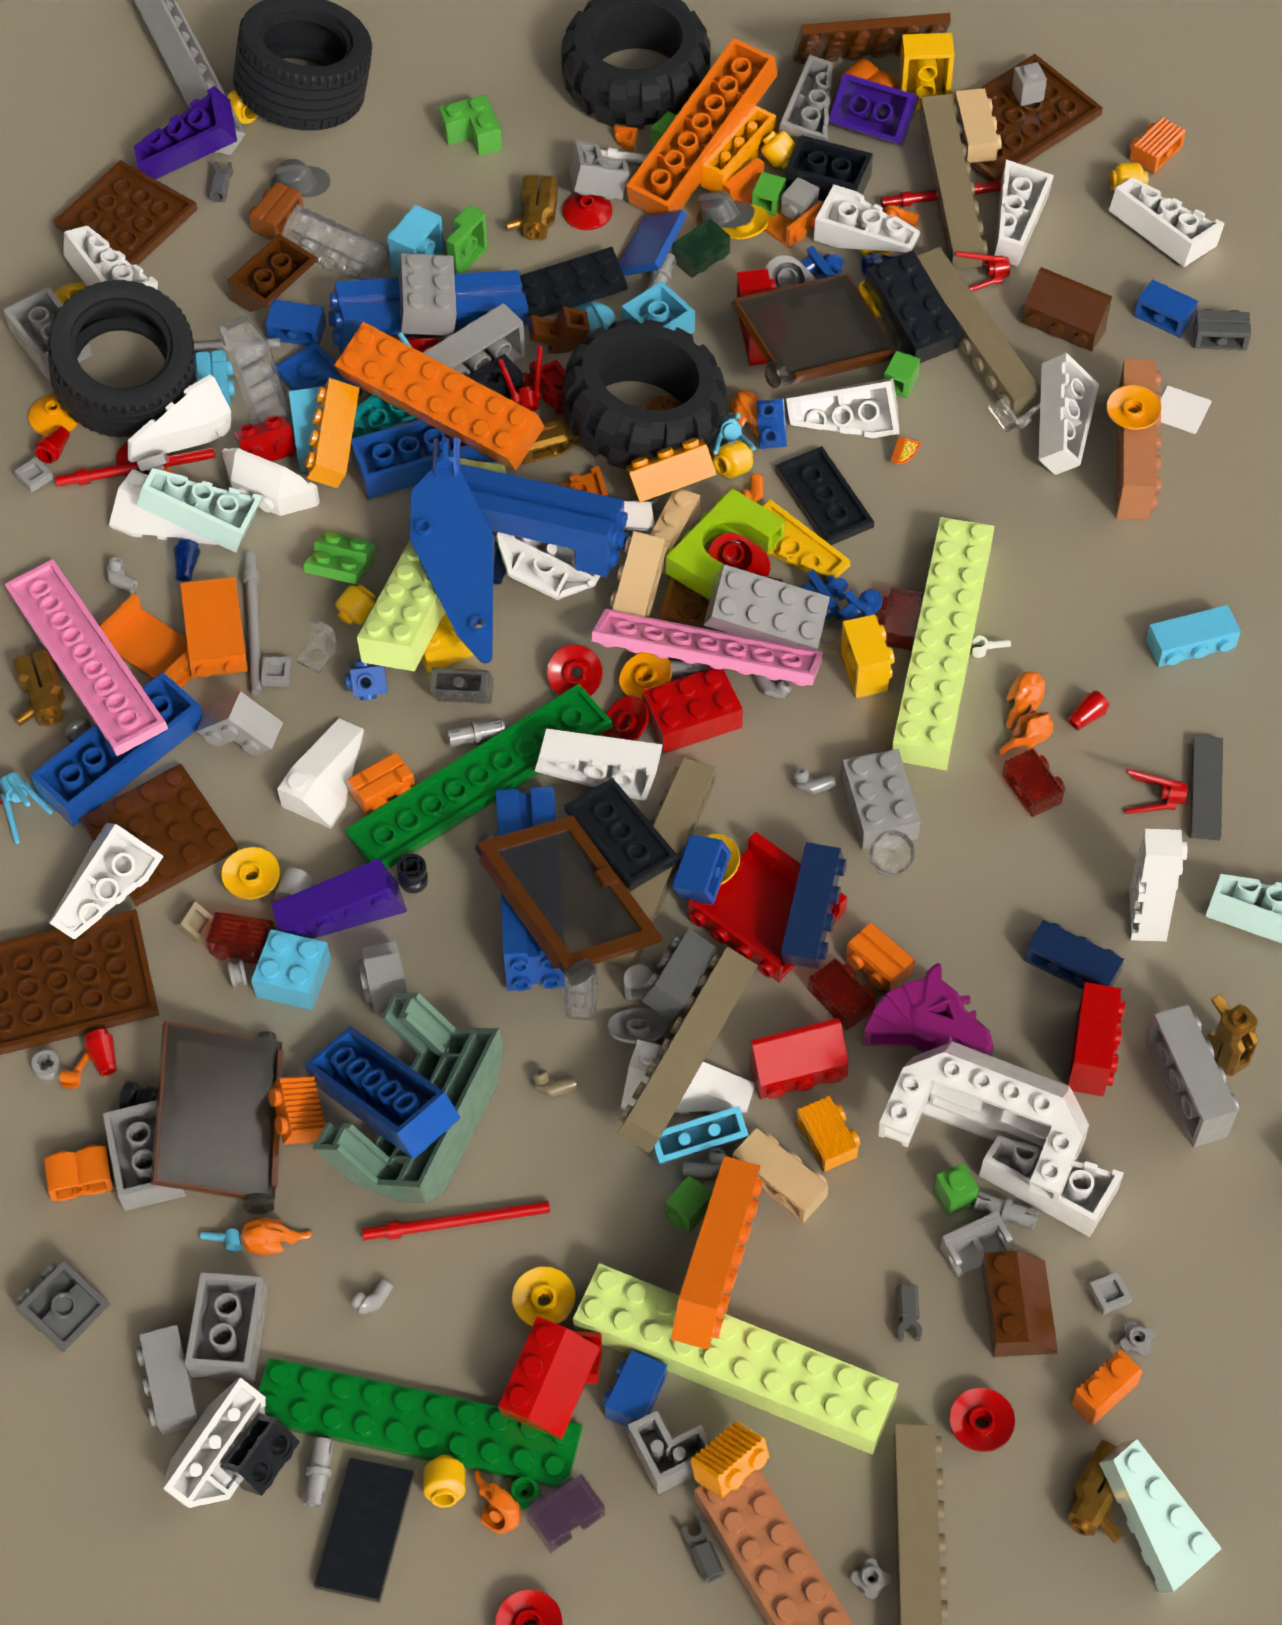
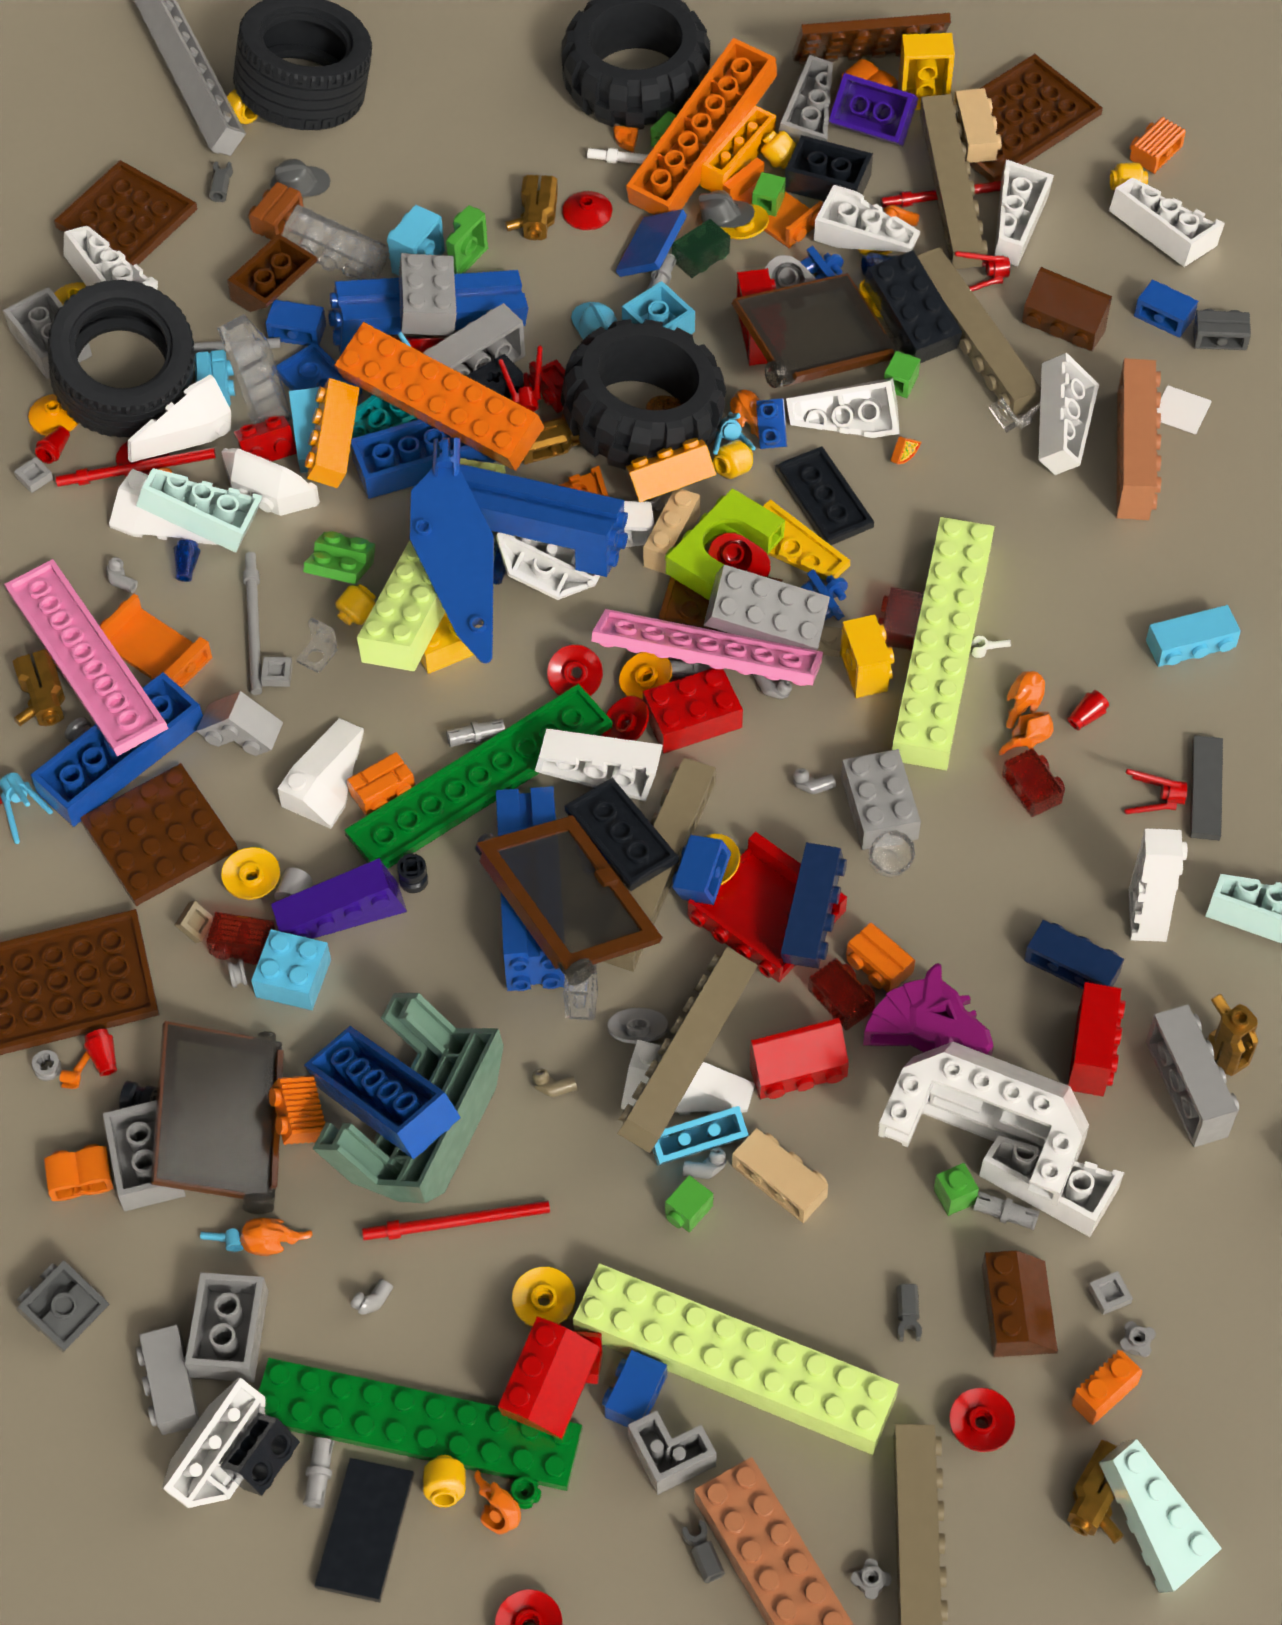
(108, 874): white wedge -> none
(155, 461): light grey plate -> none
(188, 136): dark purple wedge -> none
(213, 627): orange panel -> none
(366, 689): brick -> none
(381, 974): light grey brick -> none
(461, 685): flat silver brick -> none
(474, 121): bright green brick -> none
(560, 334): reddish brown brick -> none
(565, 1510): clear purple brick -> none
(573, 282): black plate -> none
(597, 174): light grey brick -> none
(634, 981): light grey brick -> none
(640, 574): tan brick -> none
(678, 973): dark grey brick -> none
(717, 1253): orange brick -> none
(729, 1459): light orange brick -> none
(756, 489): orange arm -> none
(799, 199): light grey brick -> none
(827, 1133): light orange brick -> none
(867, 604): blue hips -> none
(967, 1245): light grey hinge -> none
(1029, 84): light grey brick -> none
(1134, 407): light orange dish -> none

